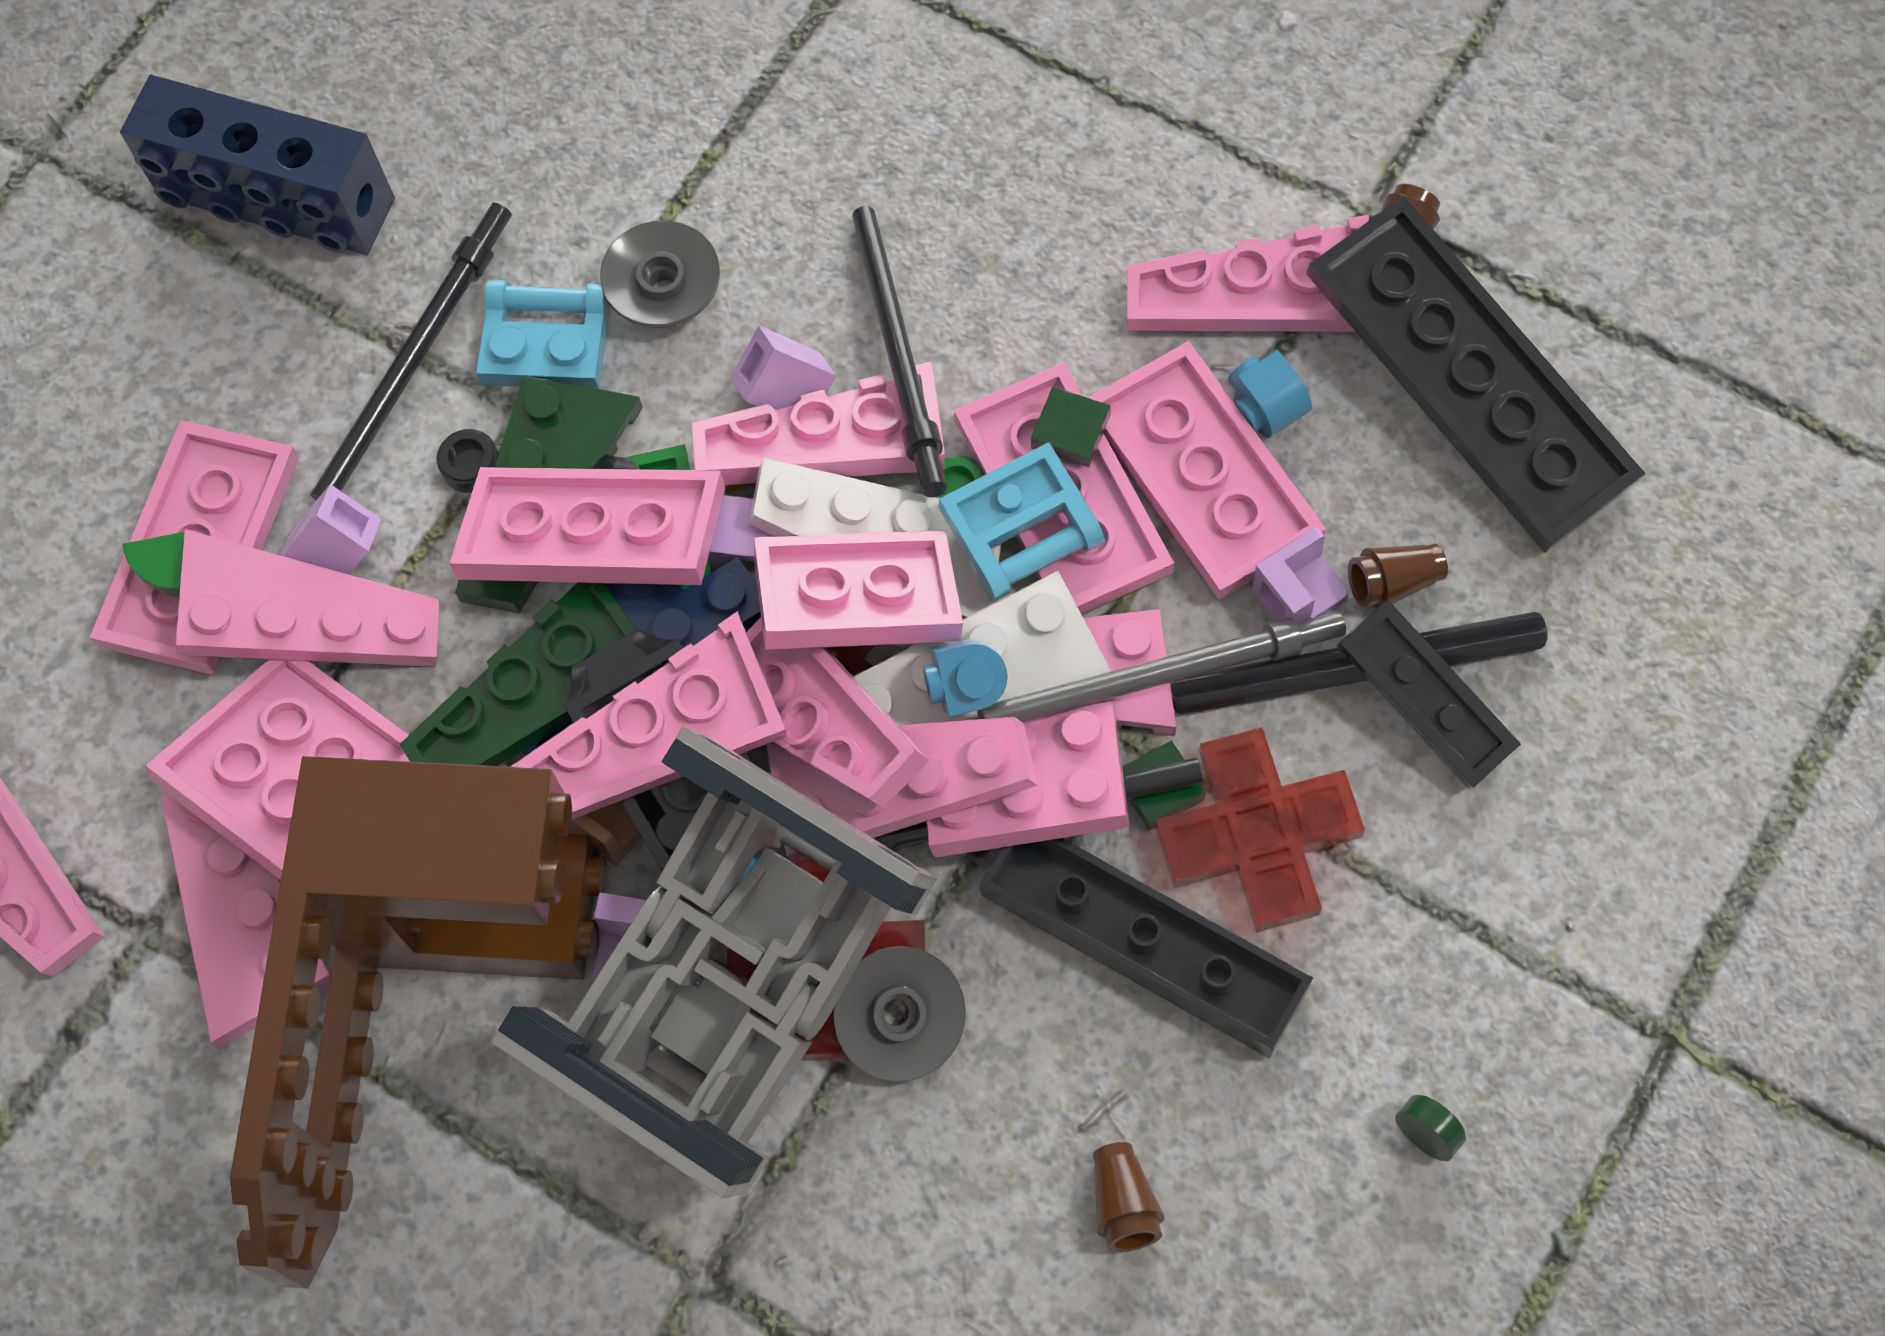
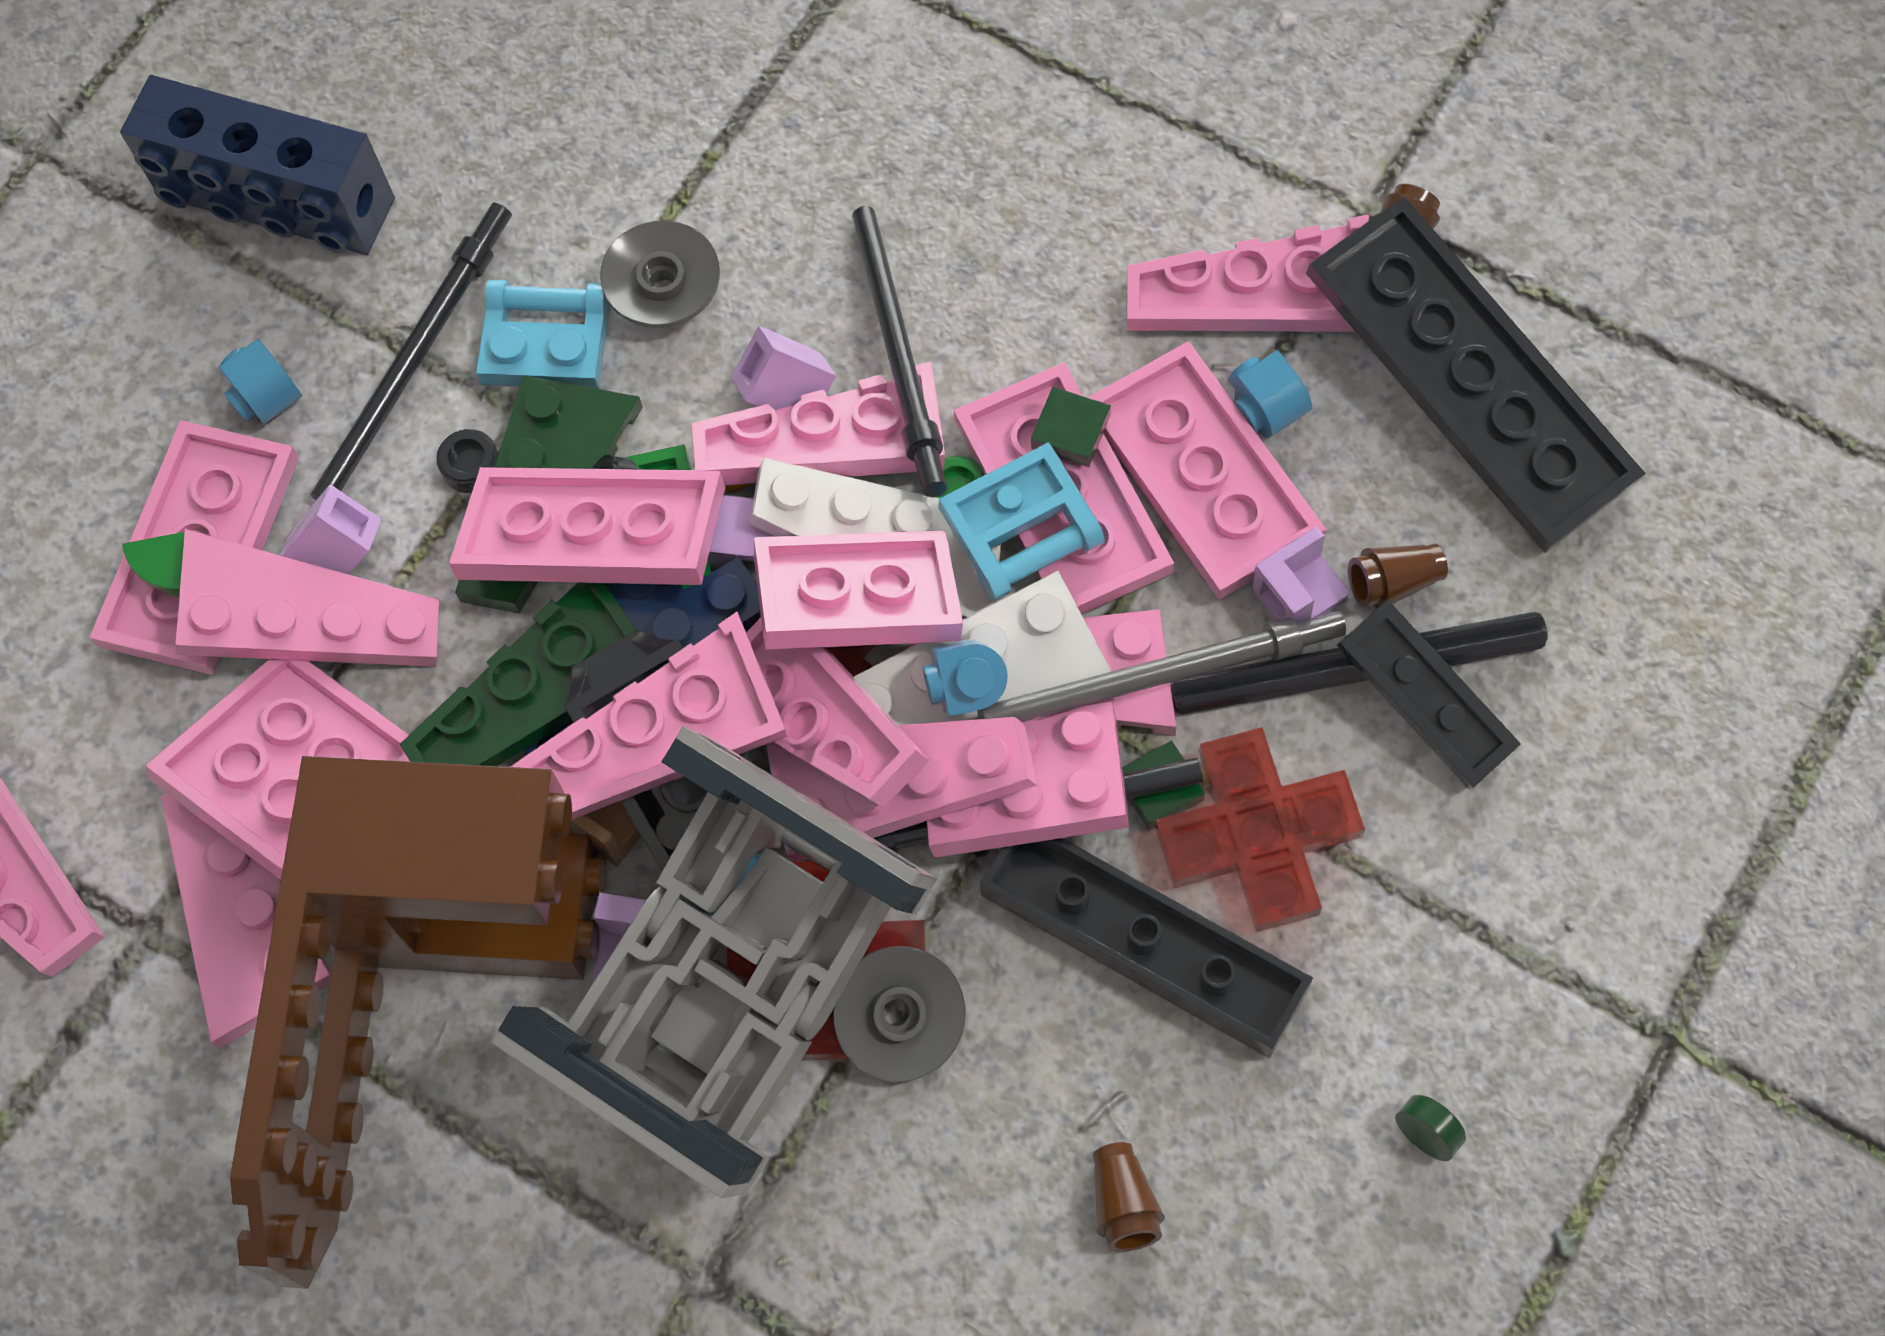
(257, 383): none -> dark azure plate

